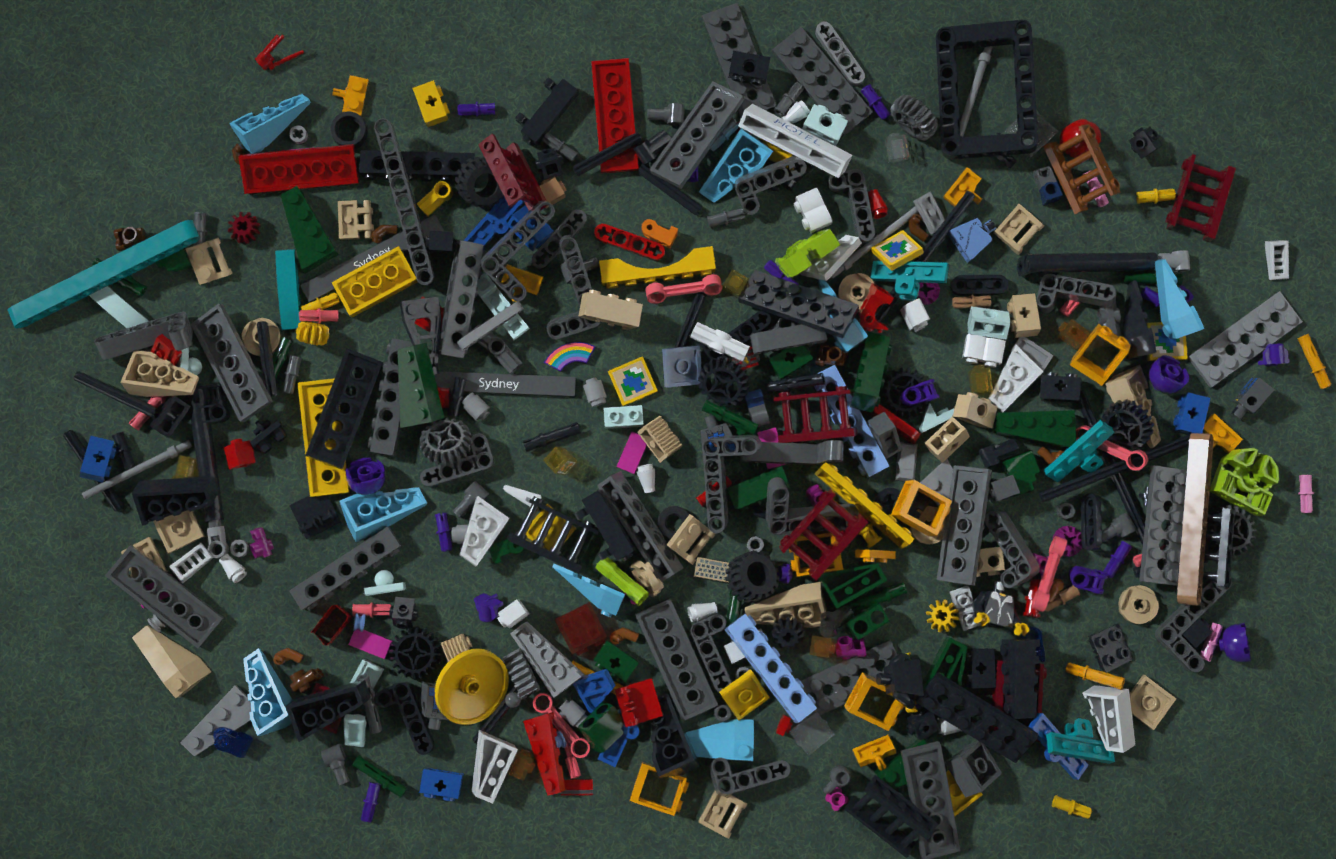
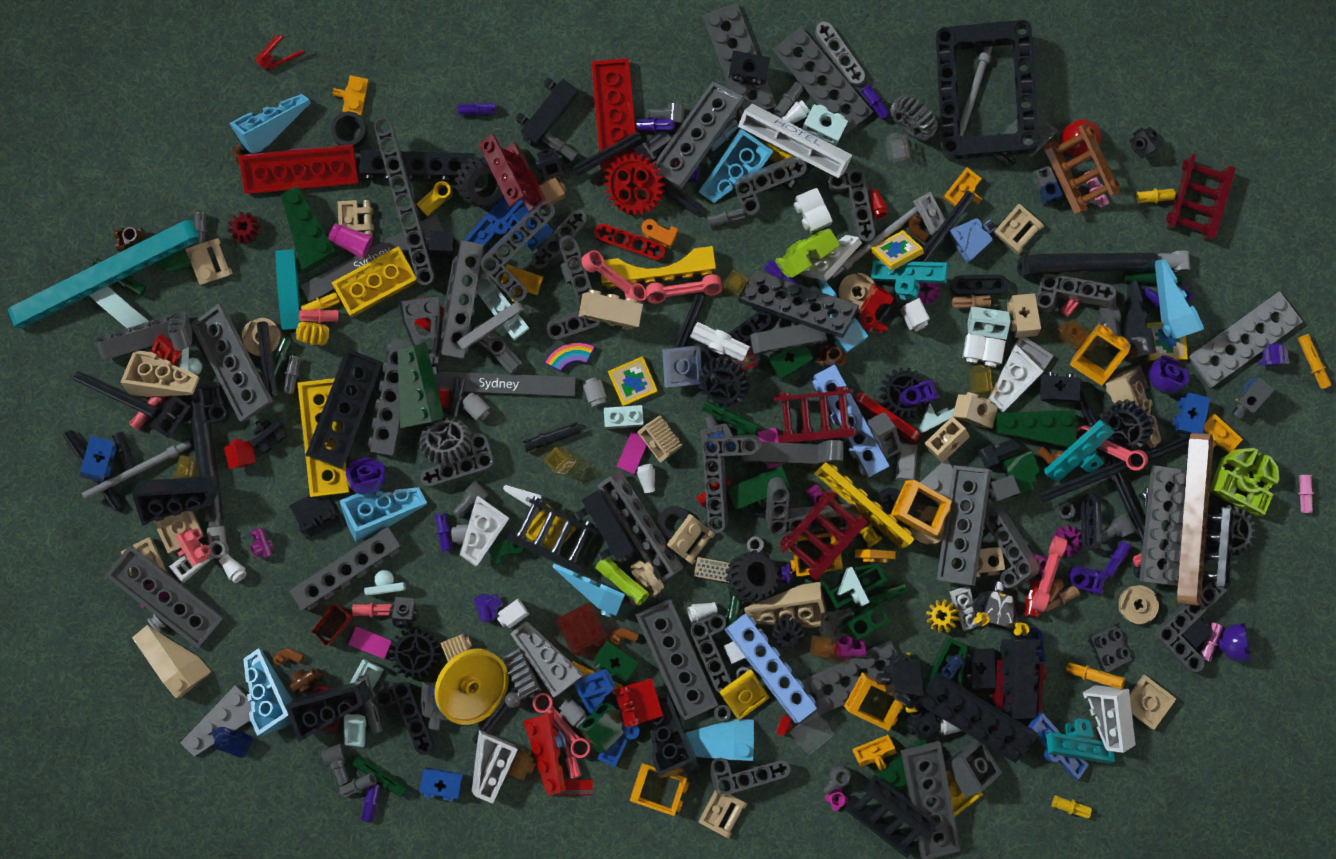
(191, 546): none -> coral hips
(239, 542): light grey bush -> none
(296, 140): light grey bush -> none
(351, 240): none -> dark pink plant
(358, 785): none -> dark grey axle
(359, 622): medium blue bush -> none
(382, 230): reddish brown arm -> none
(426, 93): yellow brick -> none
(612, 276): none -> coral piece
(650, 184): none -> red gear
(655, 125): none -> dark purple axle
(756, 407): leg -> none
(788, 384): black pin -> none
(850, 582): none -> light aqua slope
(870, 372): dark green wedge -> none
(955, 664): none -> dark blue pin
(1270, 252): white slope -> none

